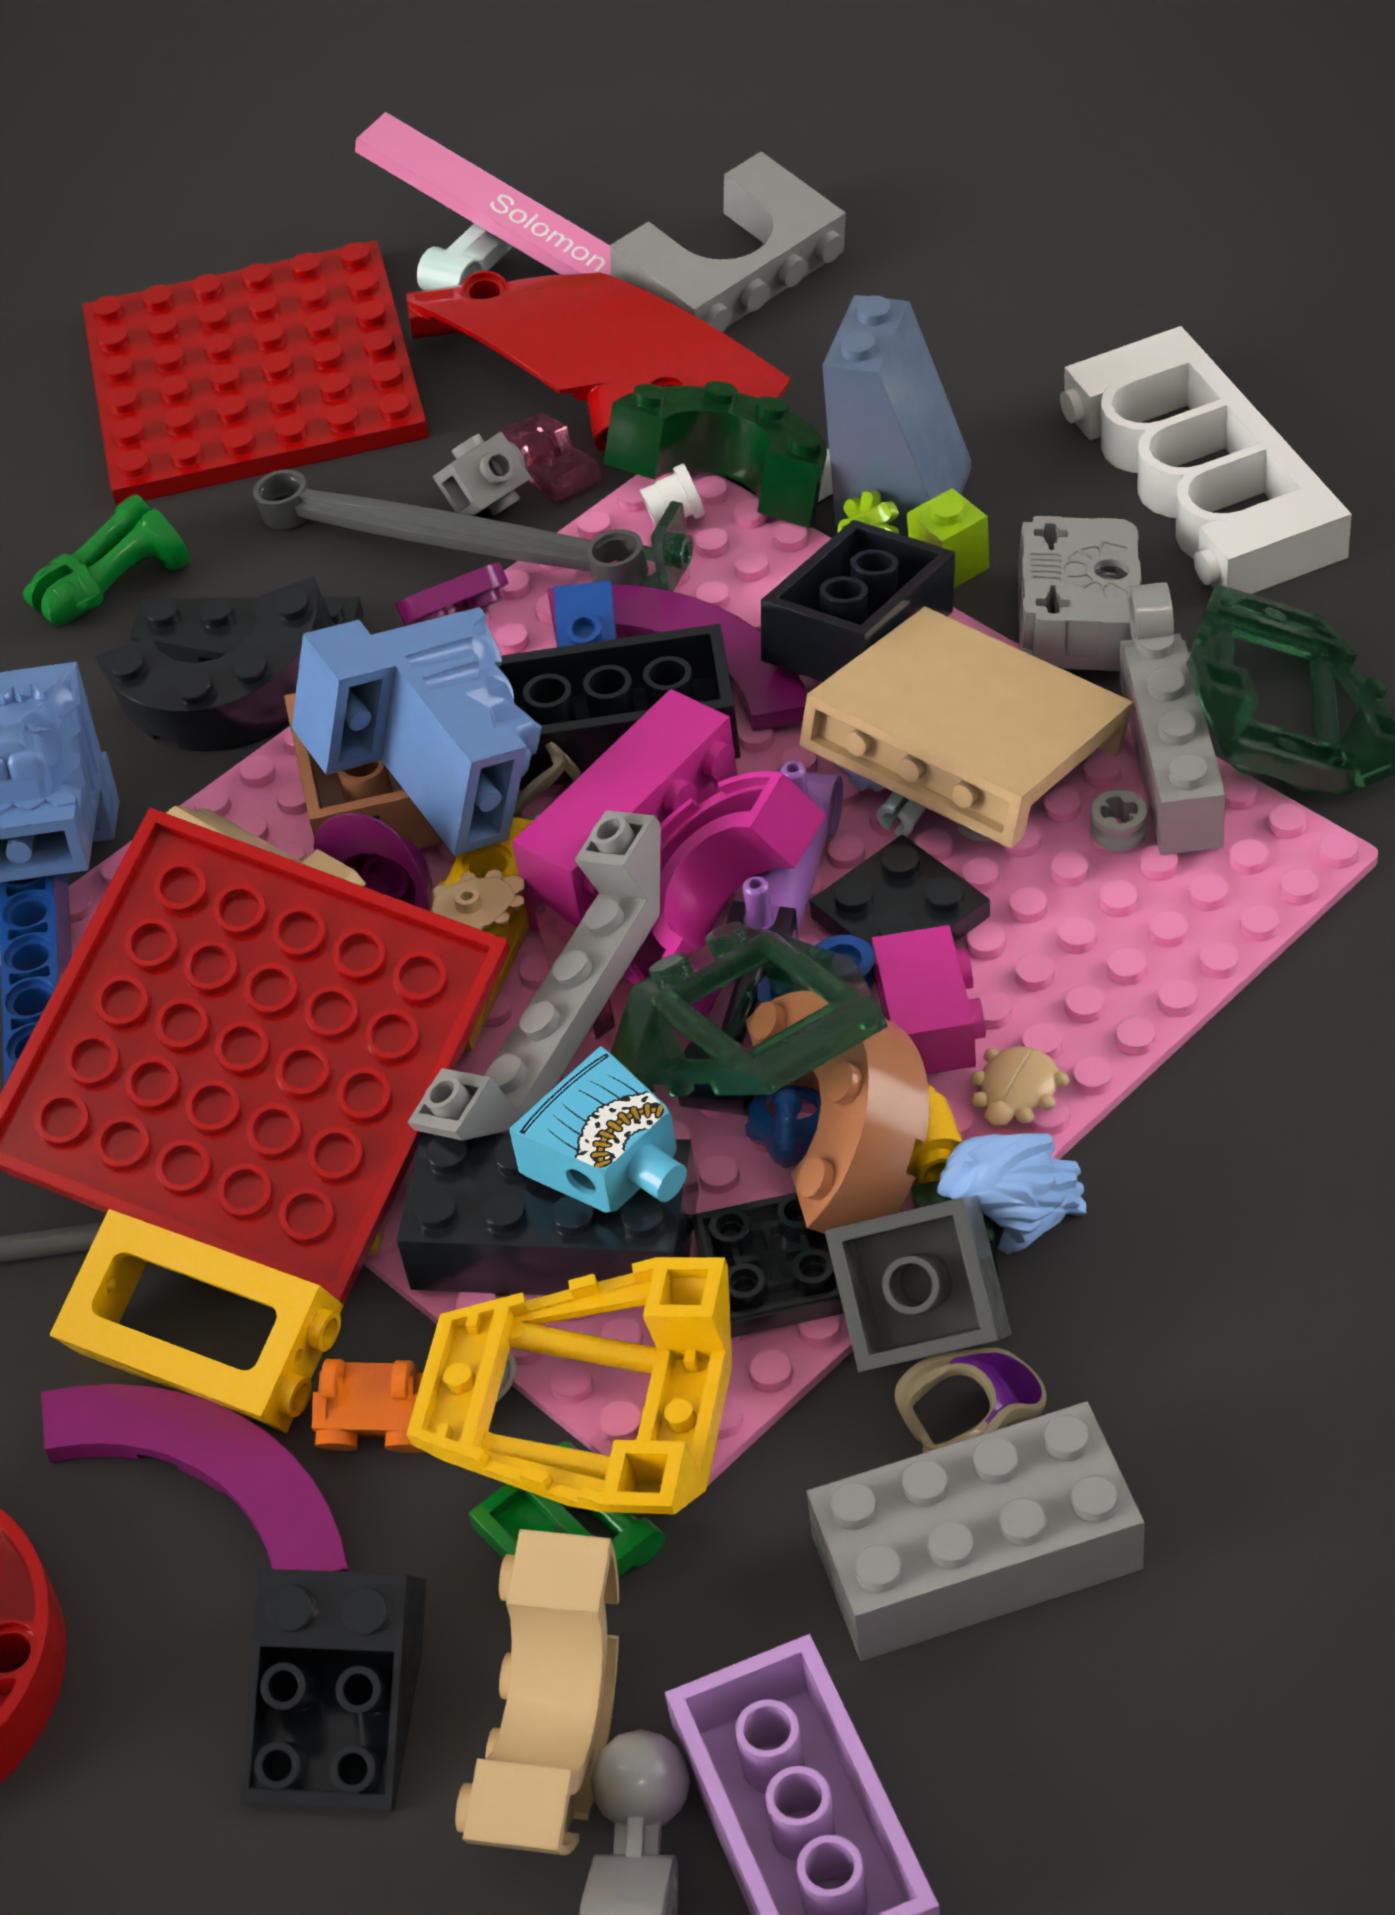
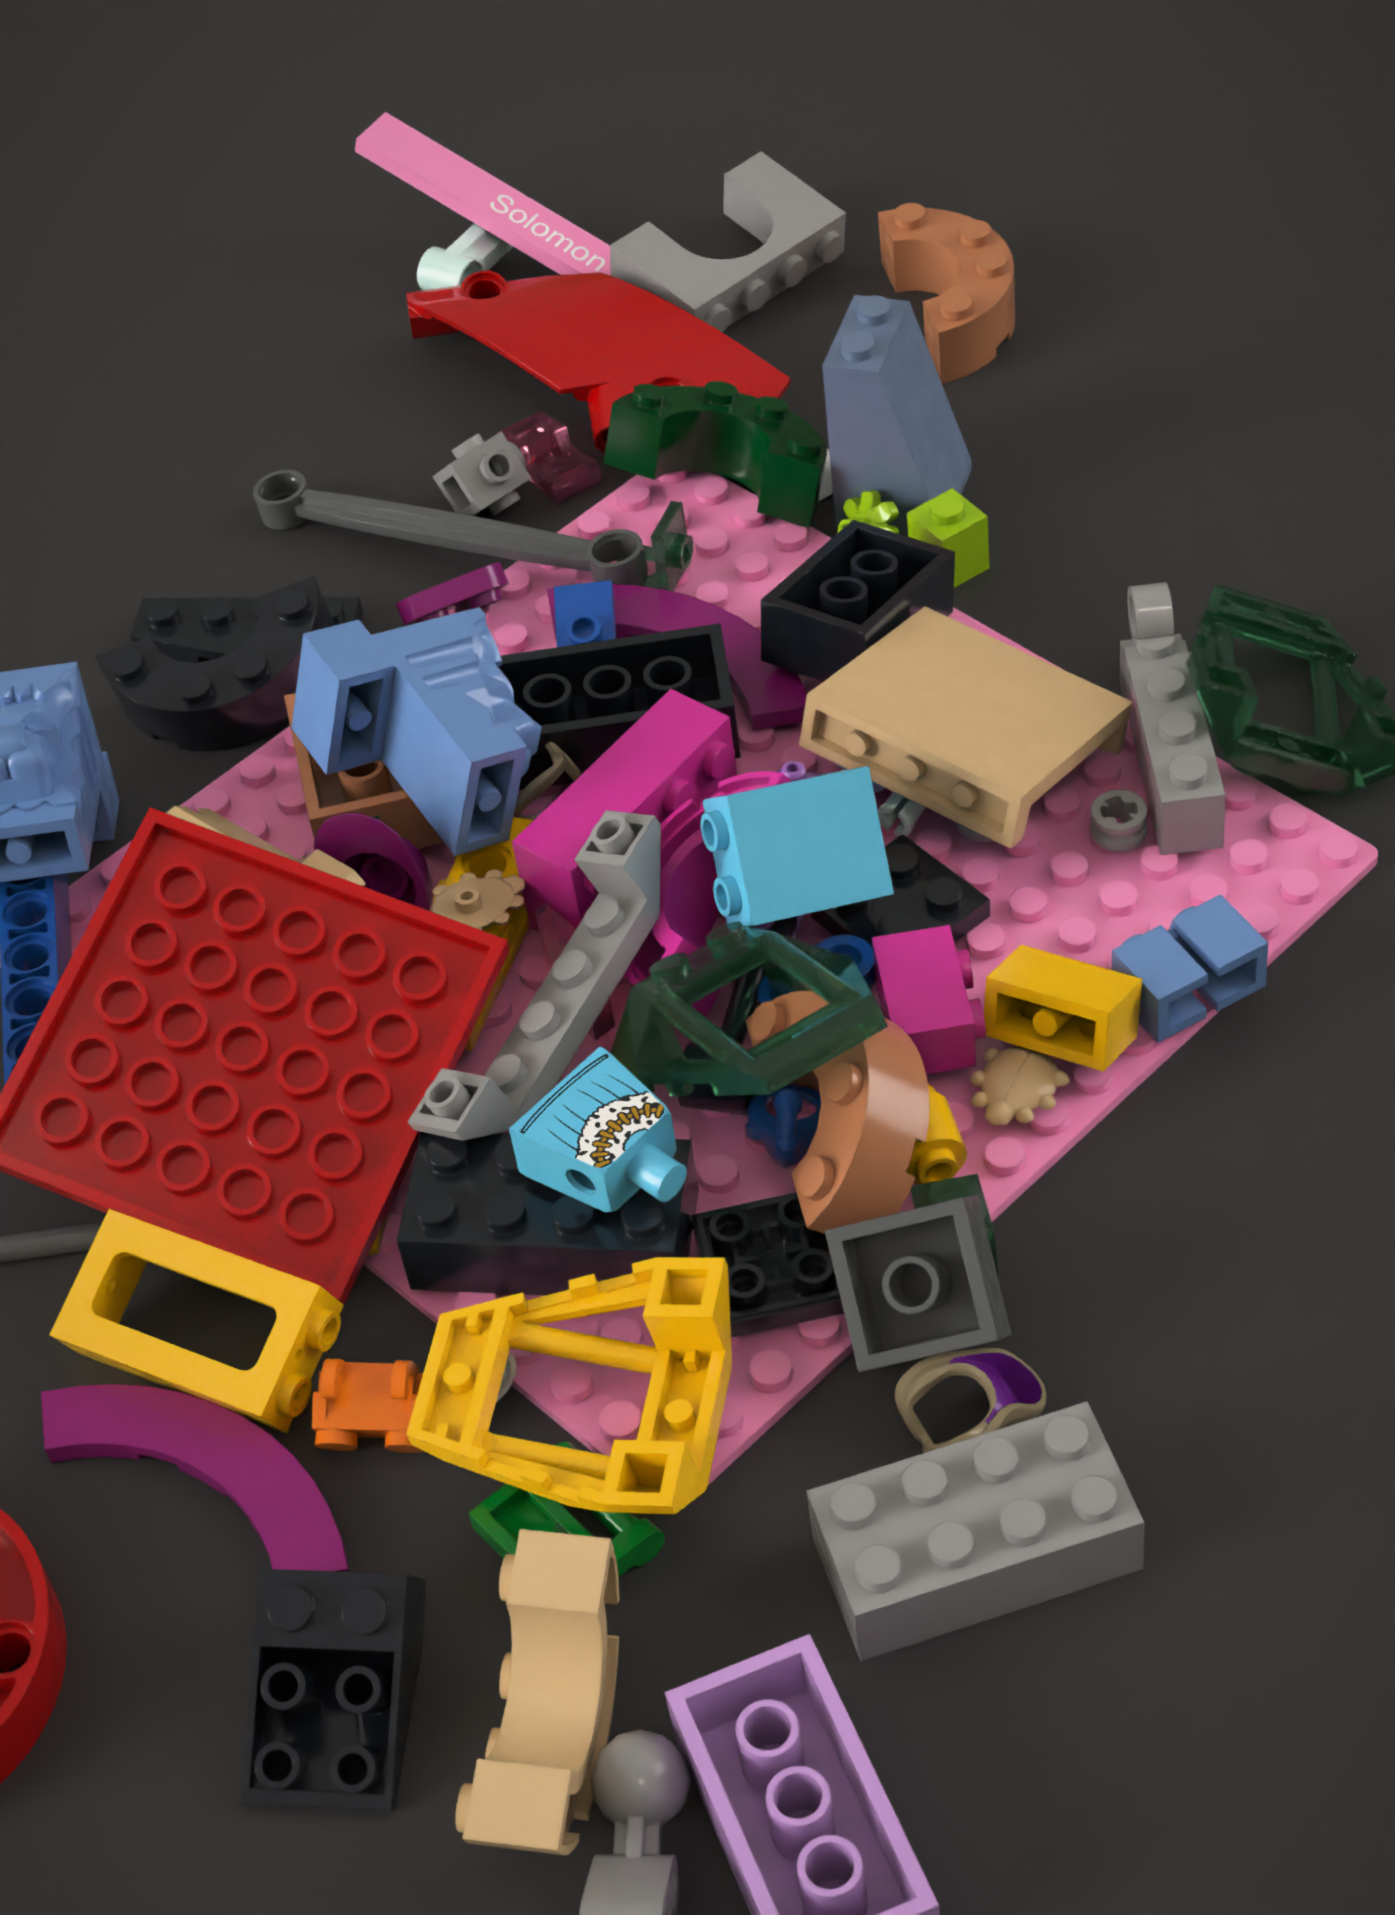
(79, 580): green piece -> none
(251, 372): red plate -> none
(676, 488): white piece -> none
(796, 847): none -> medium azure panel
(969, 272): none -> nougat brick
(1015, 1184): light blue hair -> none
(1062, 1007): none -> yellow brick
(1076, 589): light grey axle -> none
(1203, 950): none -> medium blue piece
(1244, 549): white fence -> none

